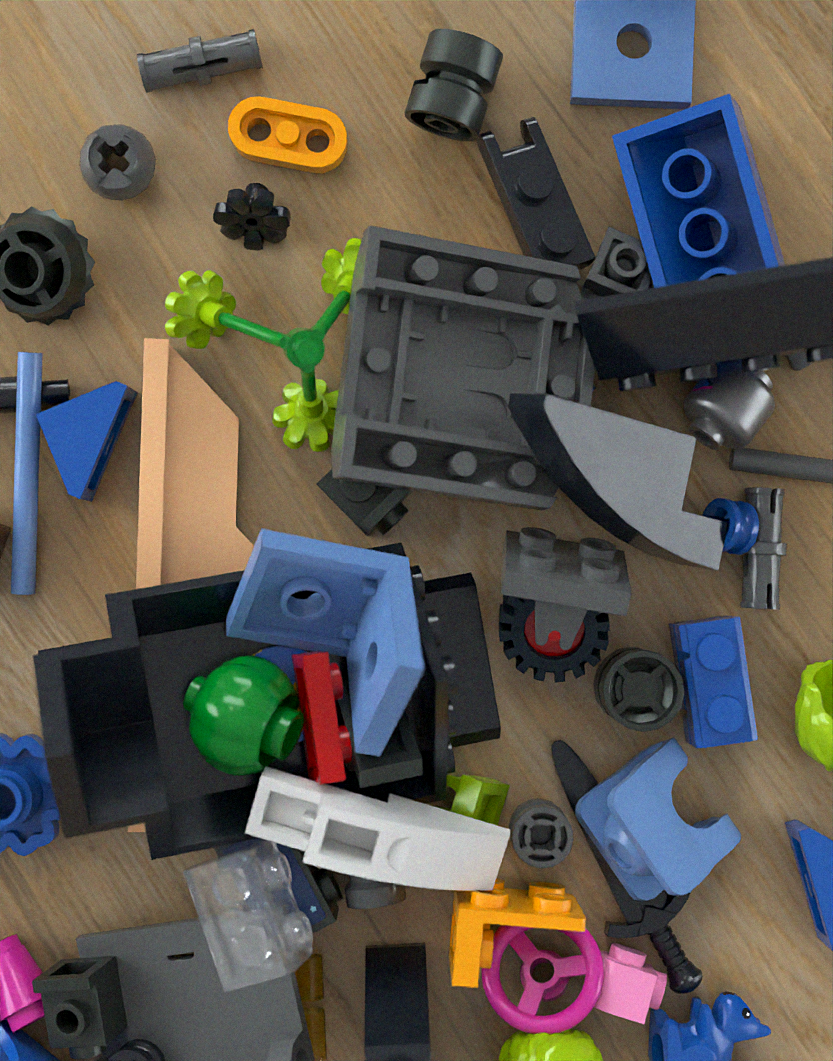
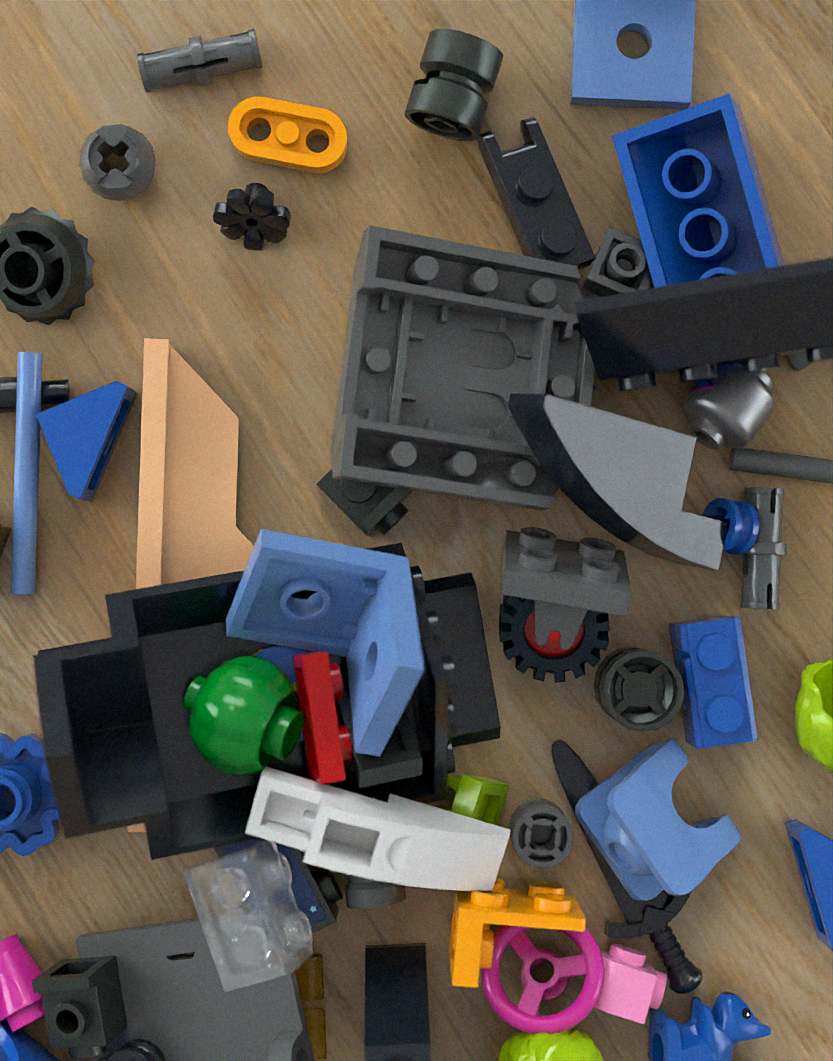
(208, 312): lime plant -> none

